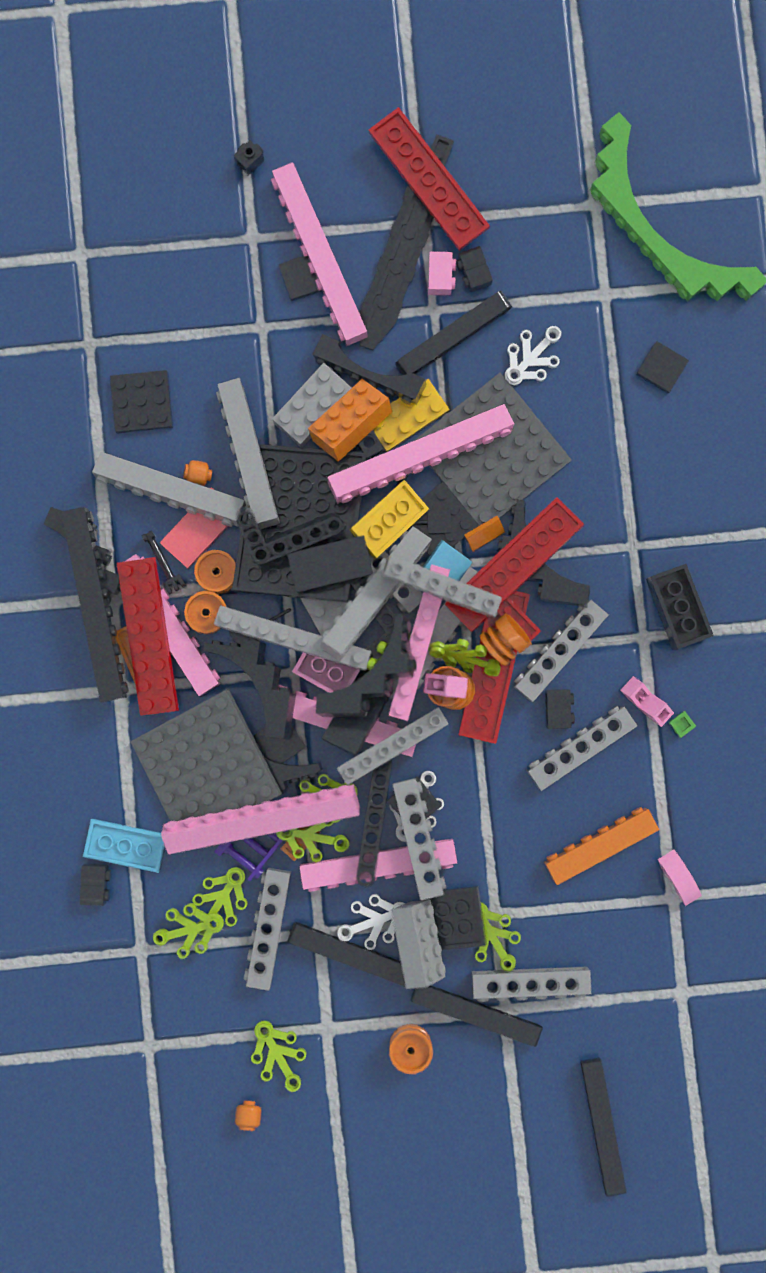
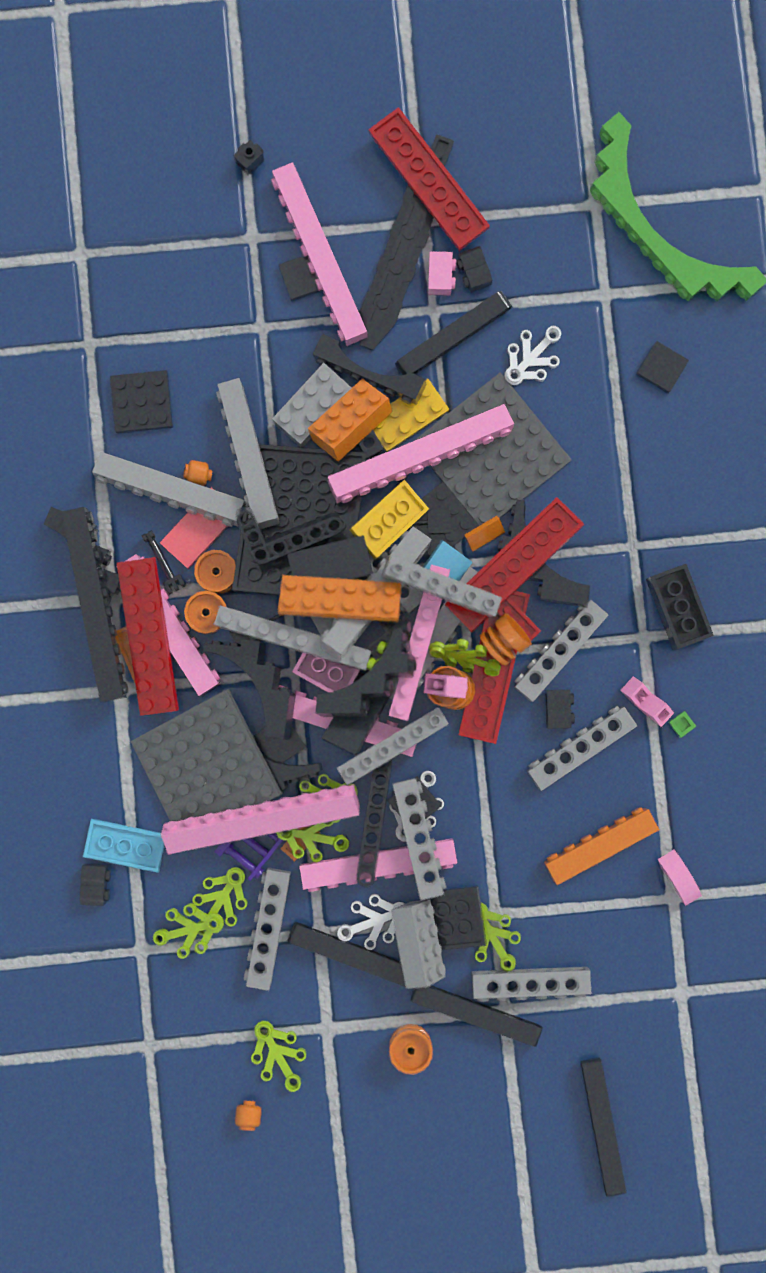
(340, 598): none -> orange plate

